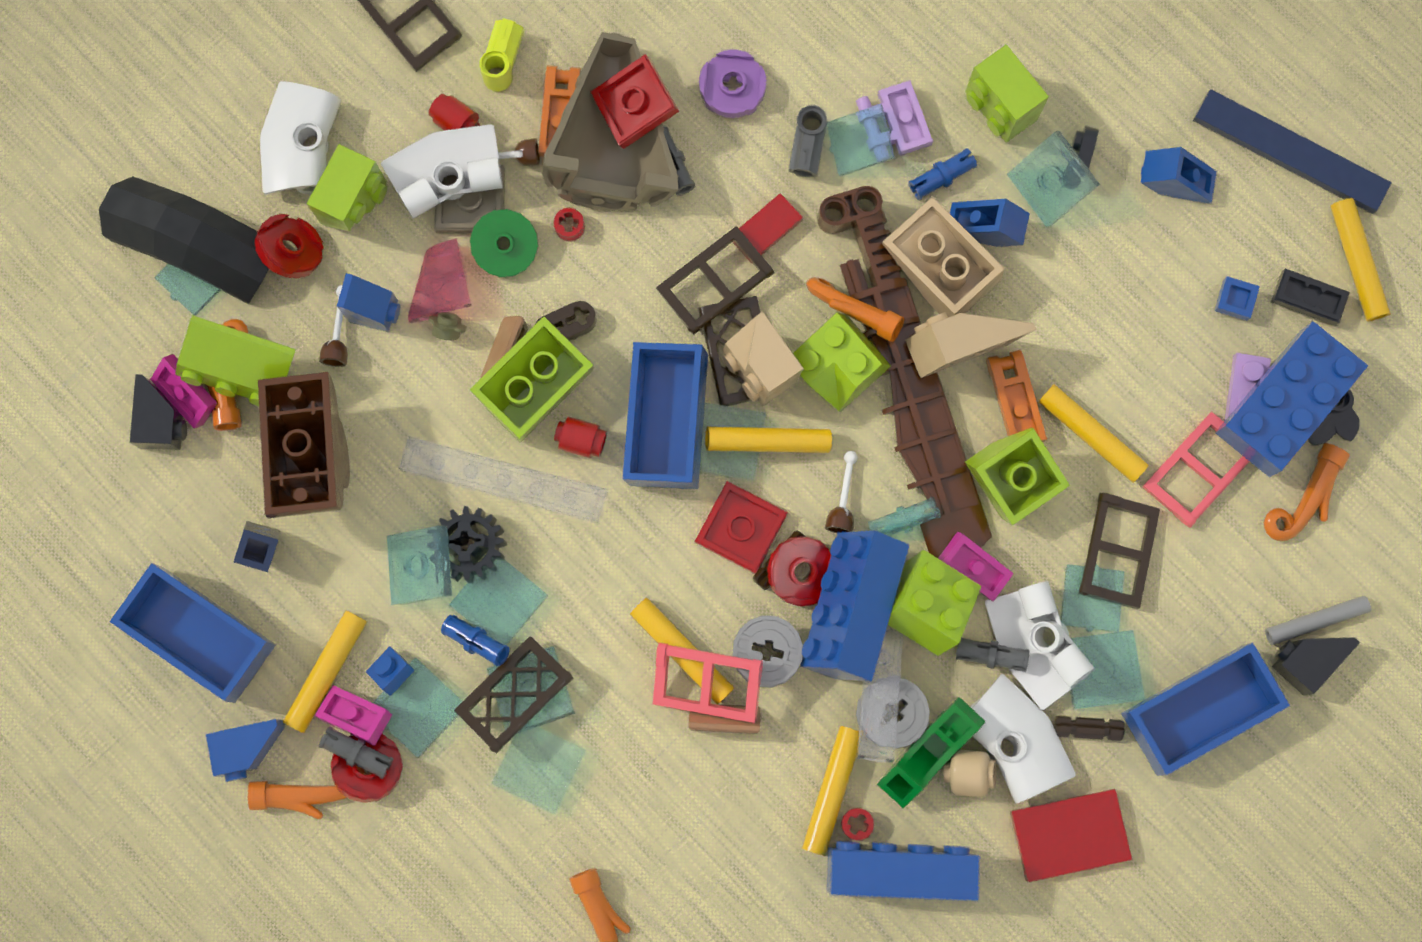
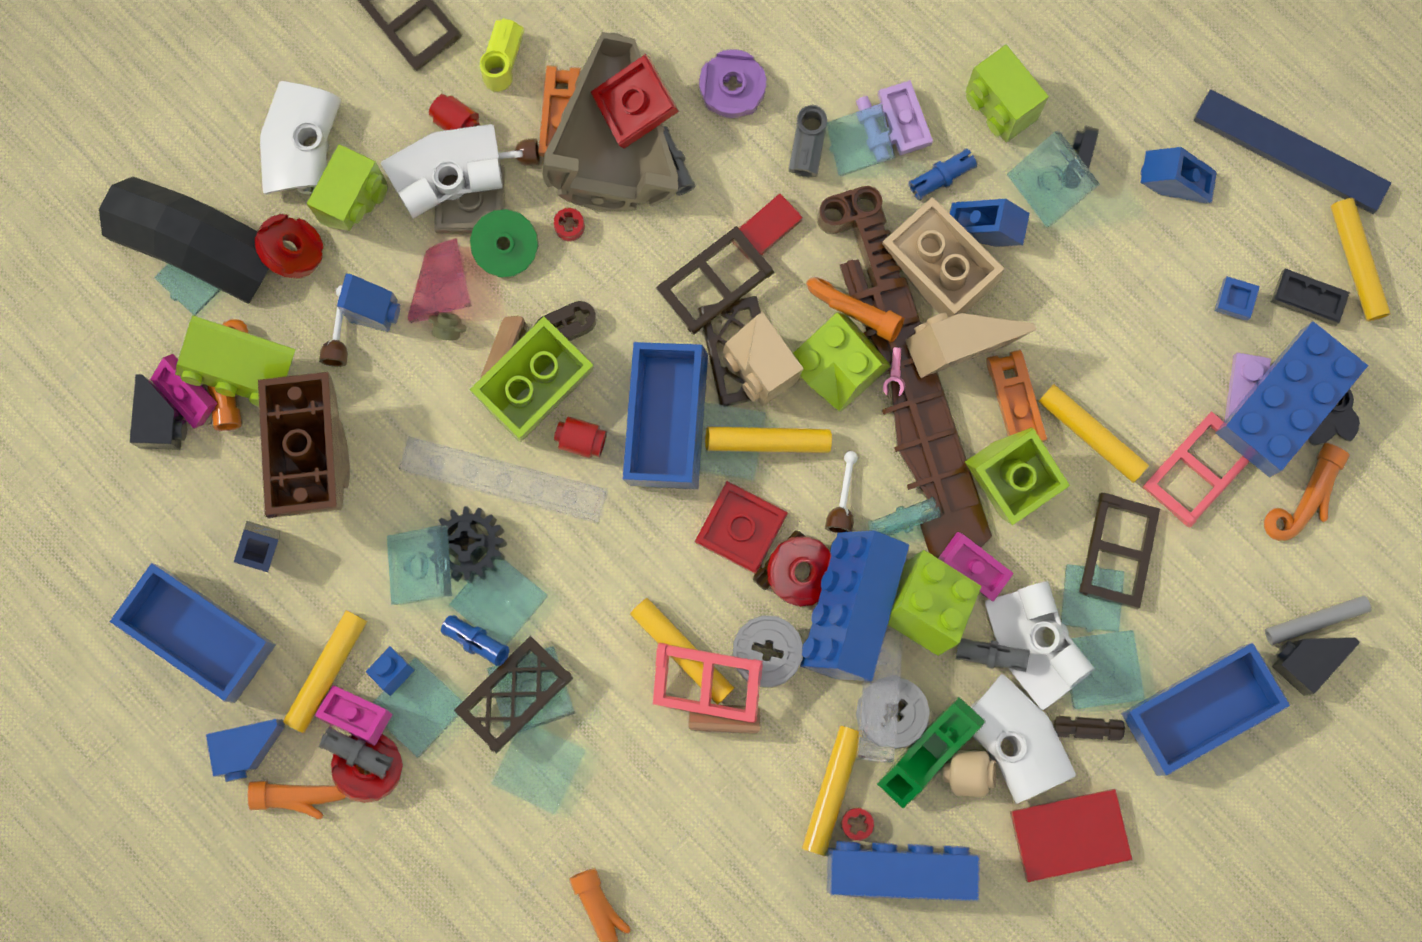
(895, 372): none -> bright pink hand

